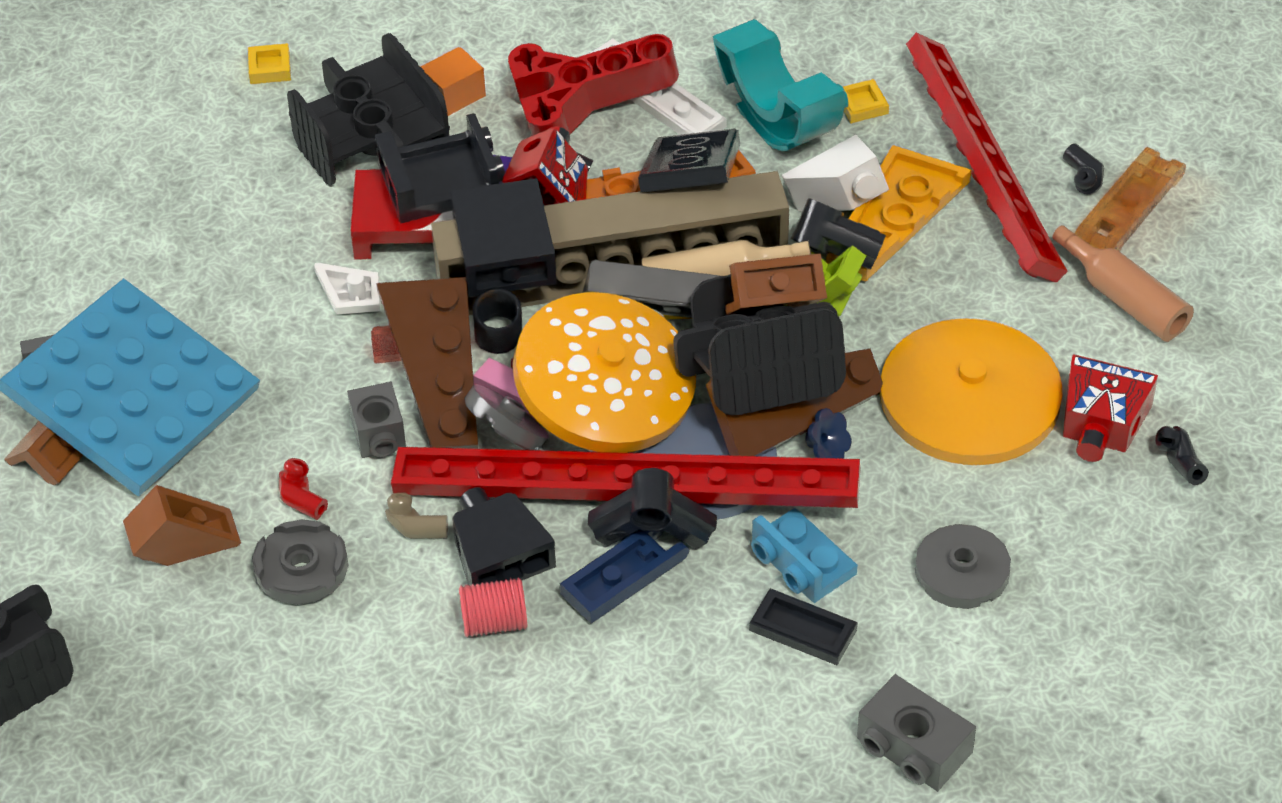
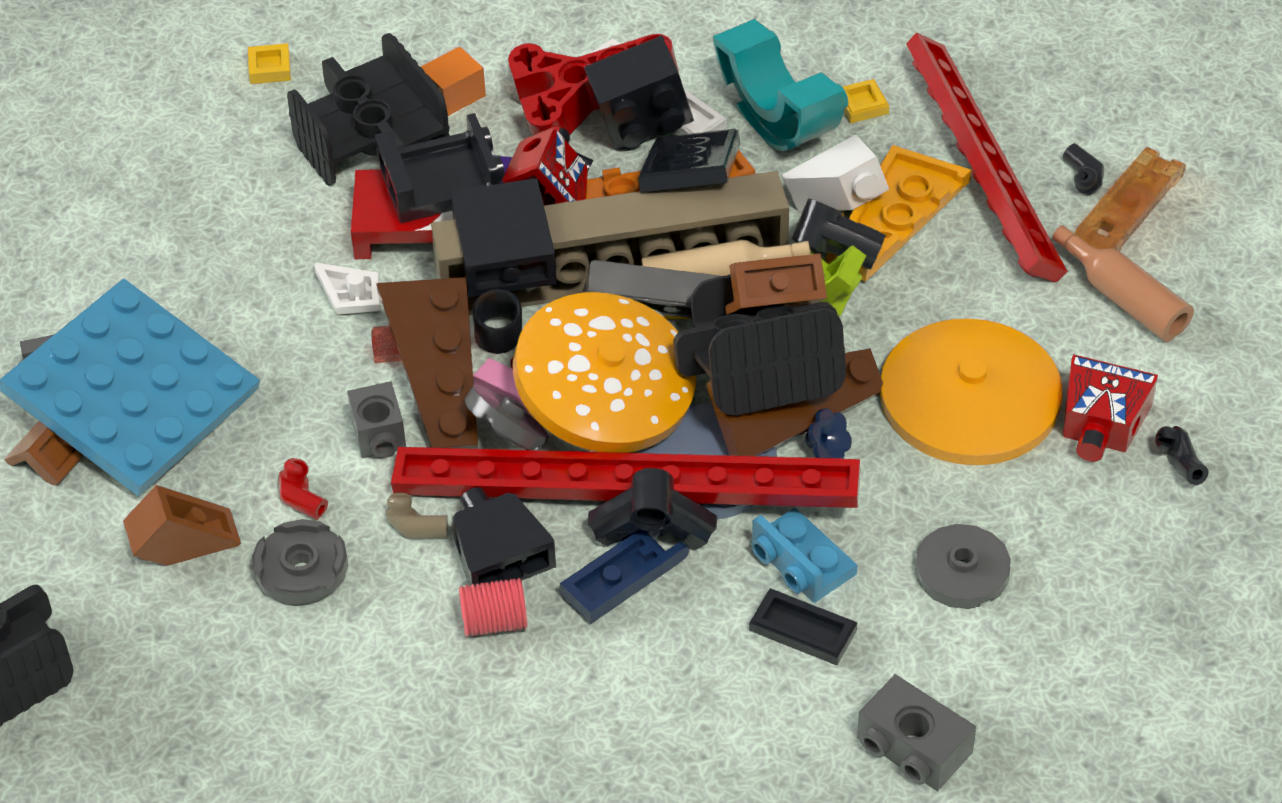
(639, 93): none -> black brick

